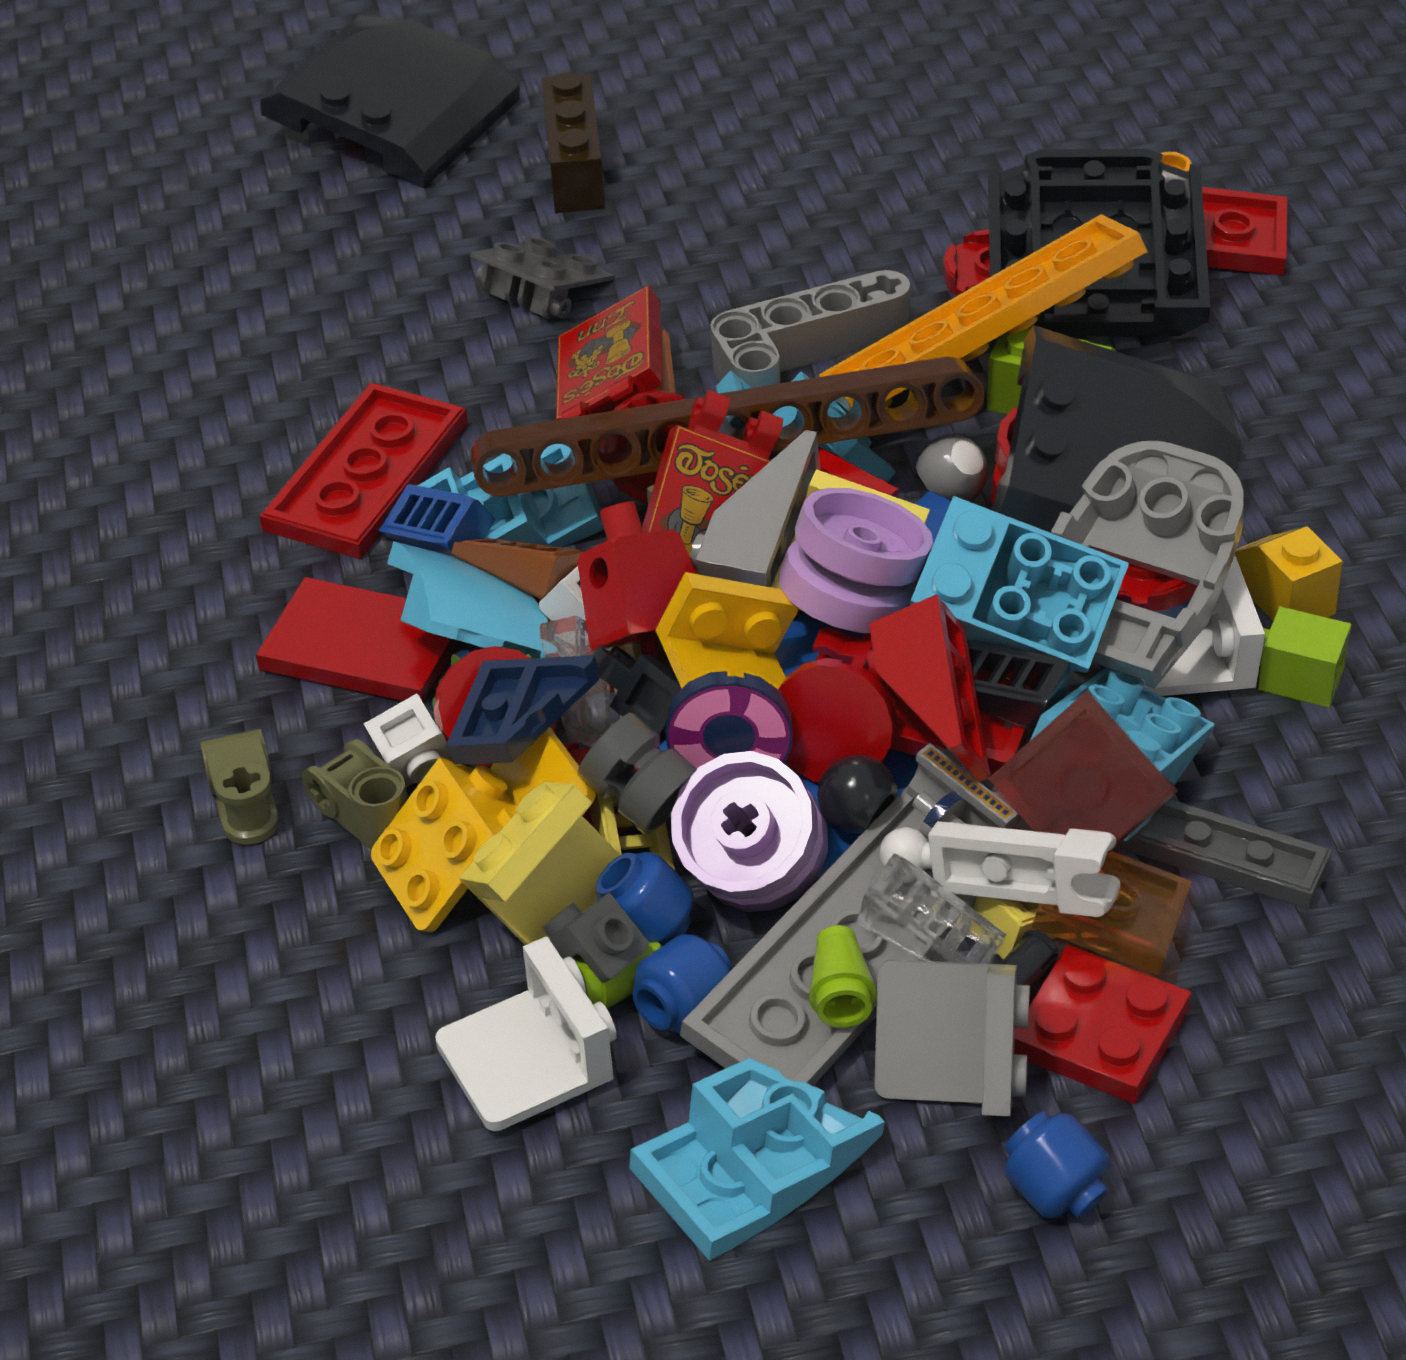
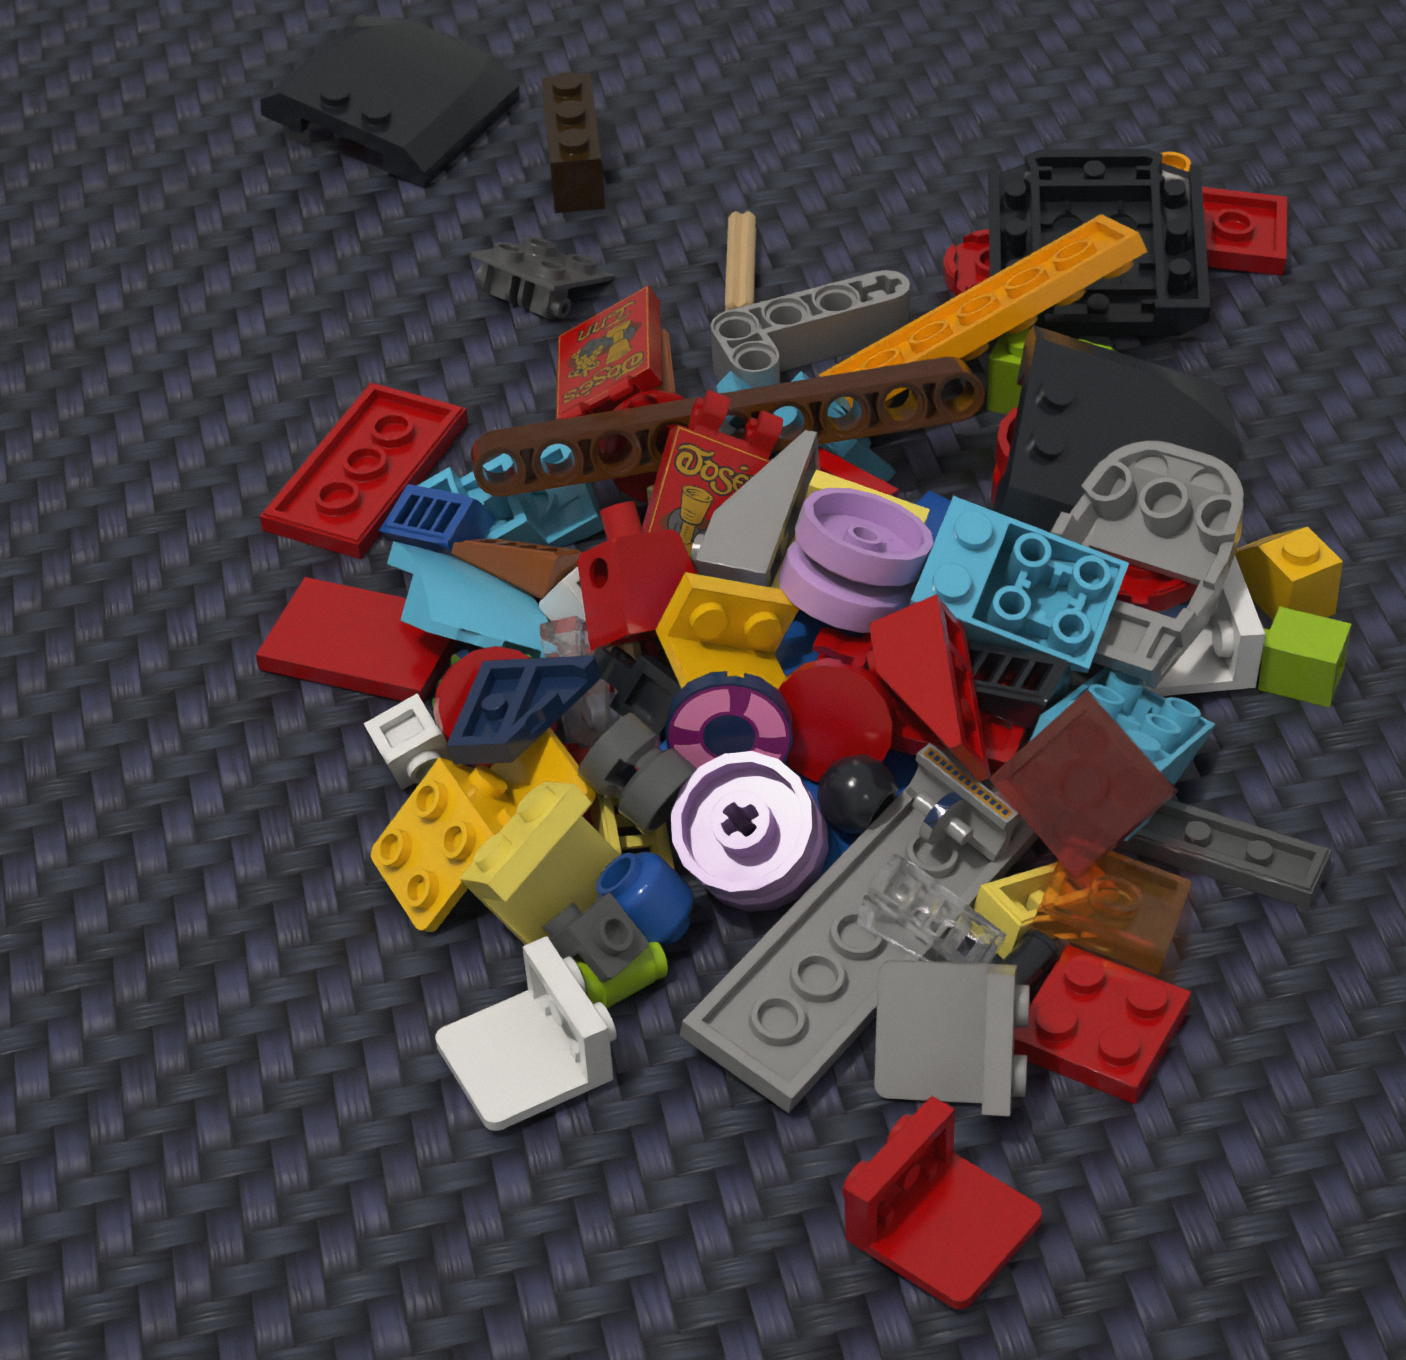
(241, 783): olive piece -> none
(357, 791): olive piece -> none
(677, 980): blue head -> none
(740, 260): none -> tan axle
(749, 1154): medium azure slope -> none
(841, 981): lime cone -> none
(935, 1211): none -> red bracket
(953, 467): light grey piece -> none
(1013, 864): white plate -> none
(1057, 1165): blue head -> none

